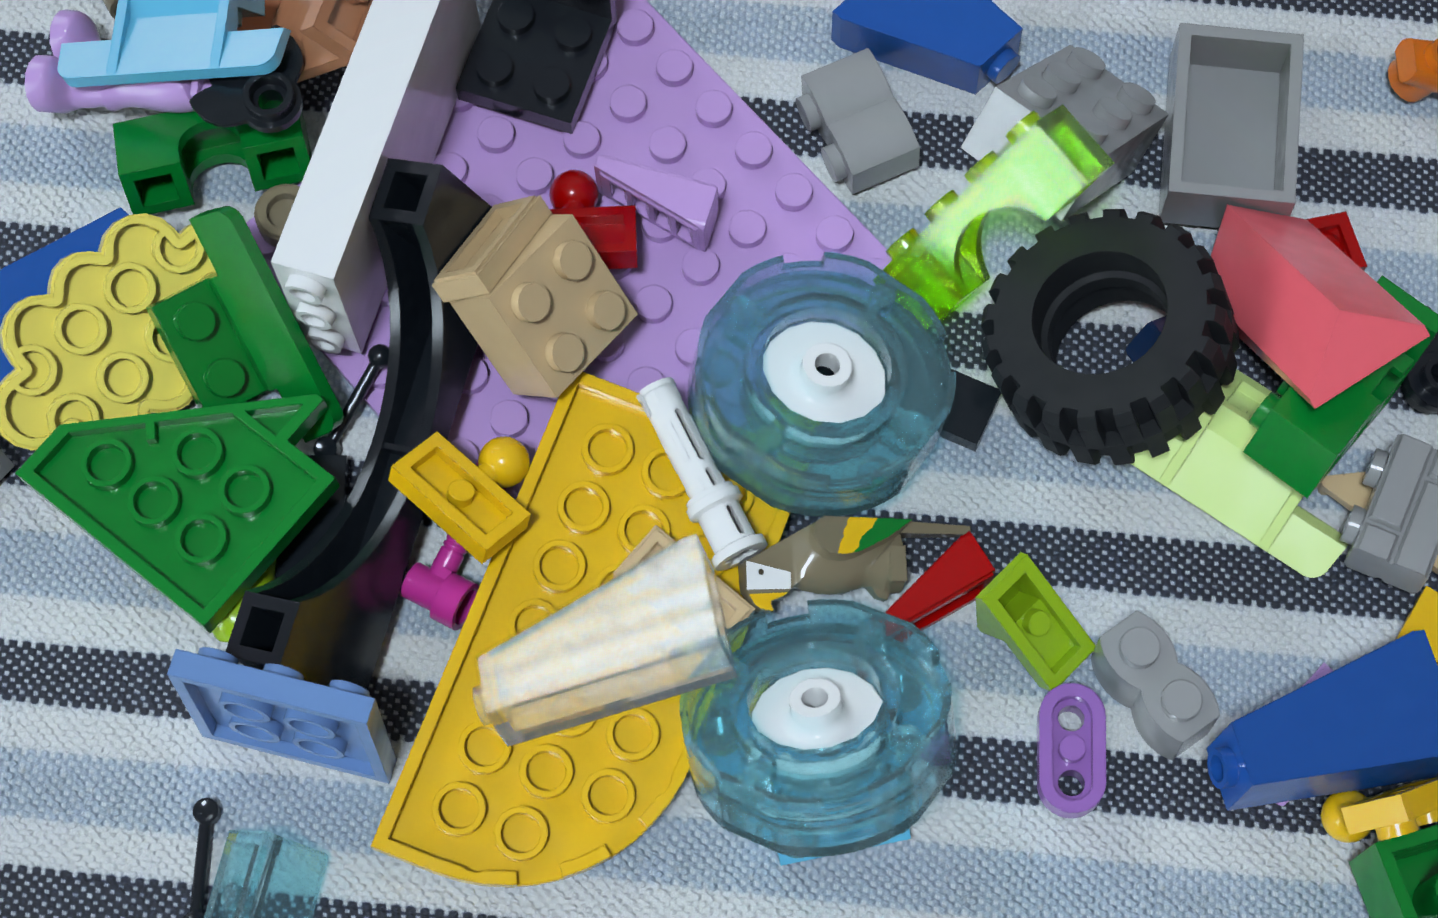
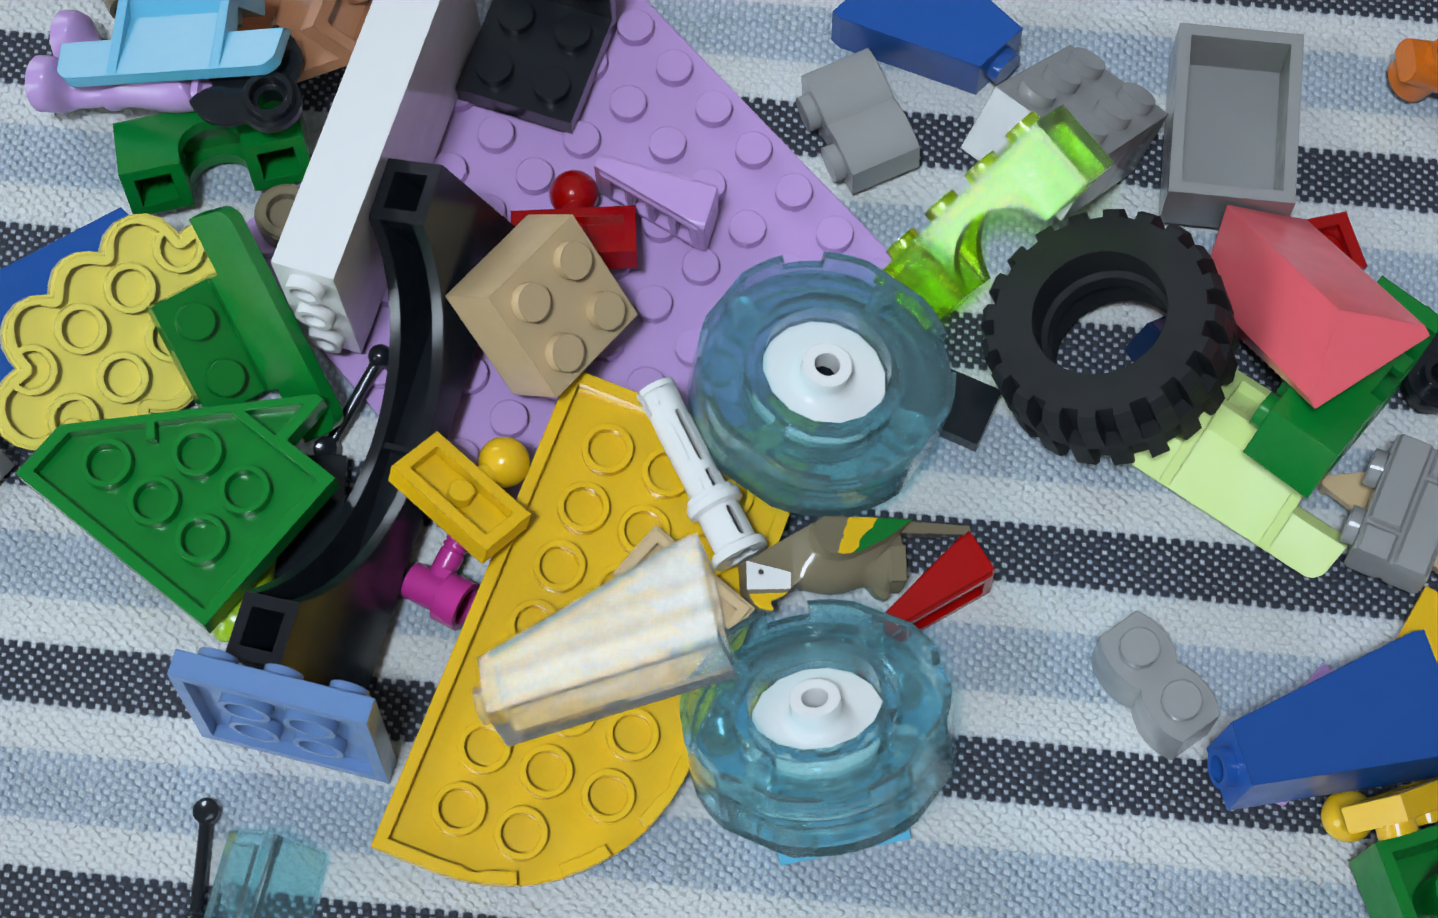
(491, 248): tan tile -> none
(1033, 623): lime slope -> none
(1071, 752): medium lavender plate -> none

